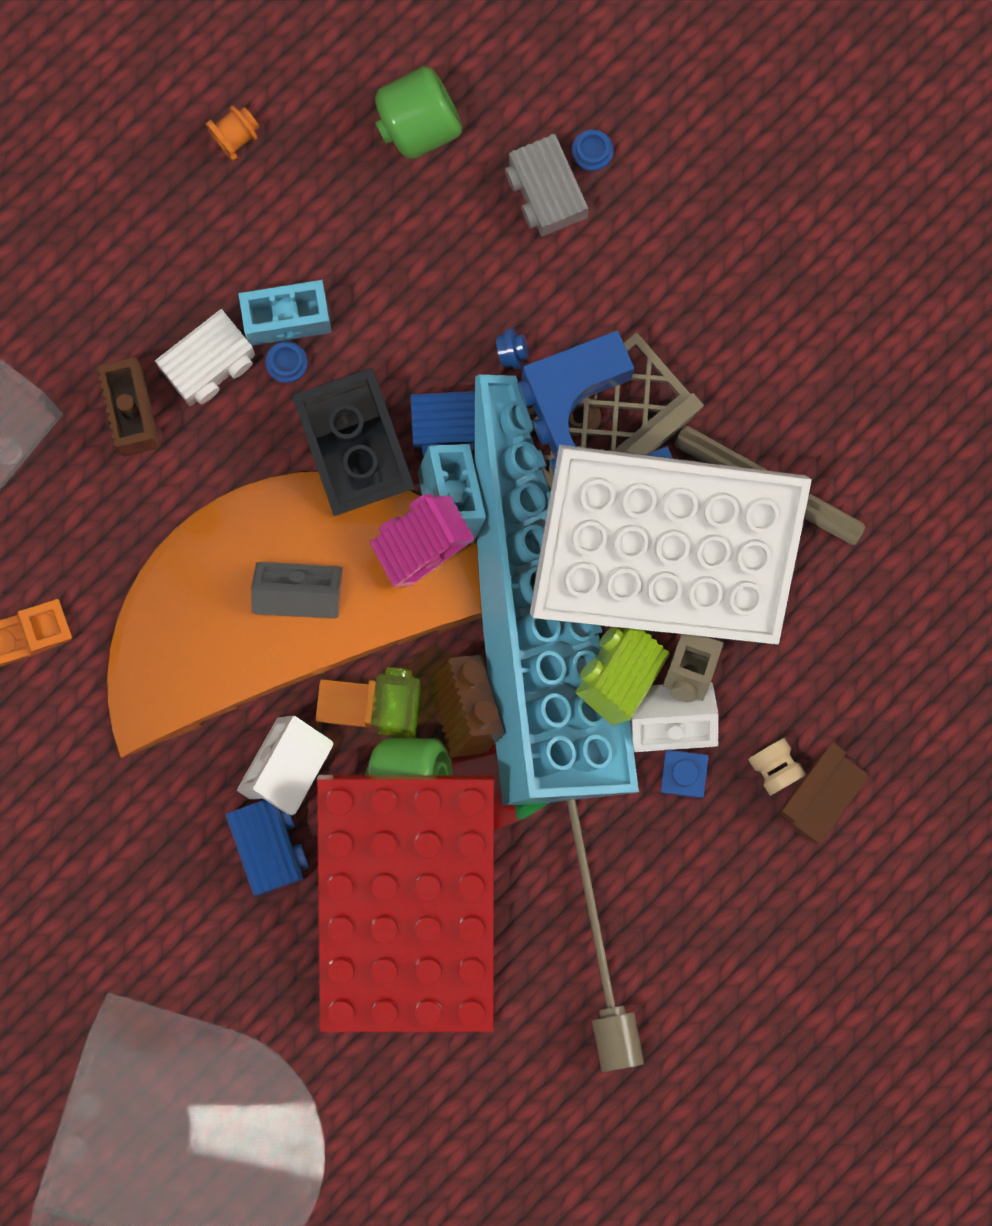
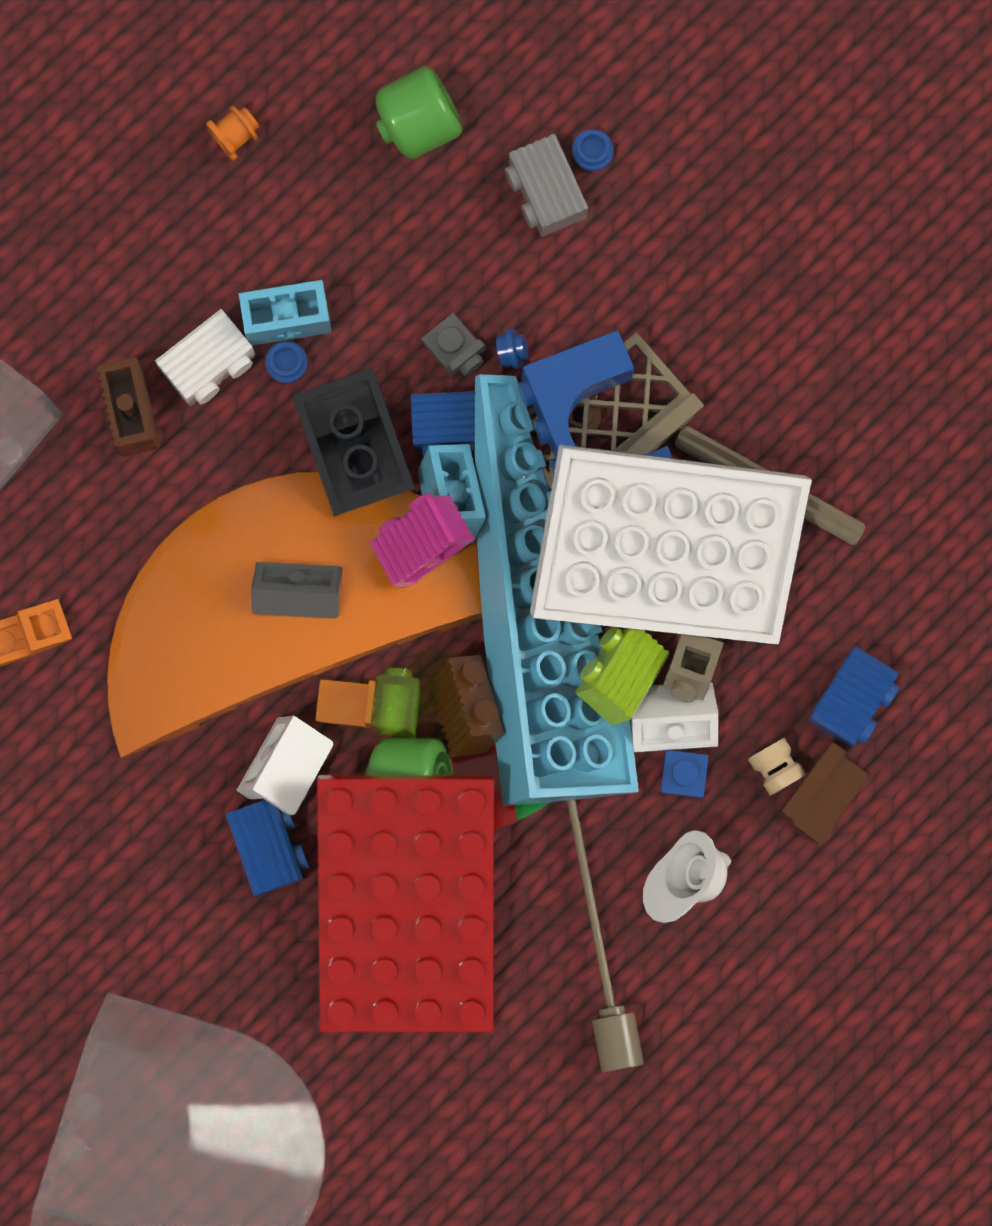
(454, 347): none -> dark grey bracket
(685, 876): none -> white piece
(854, 697): none -> blue brick

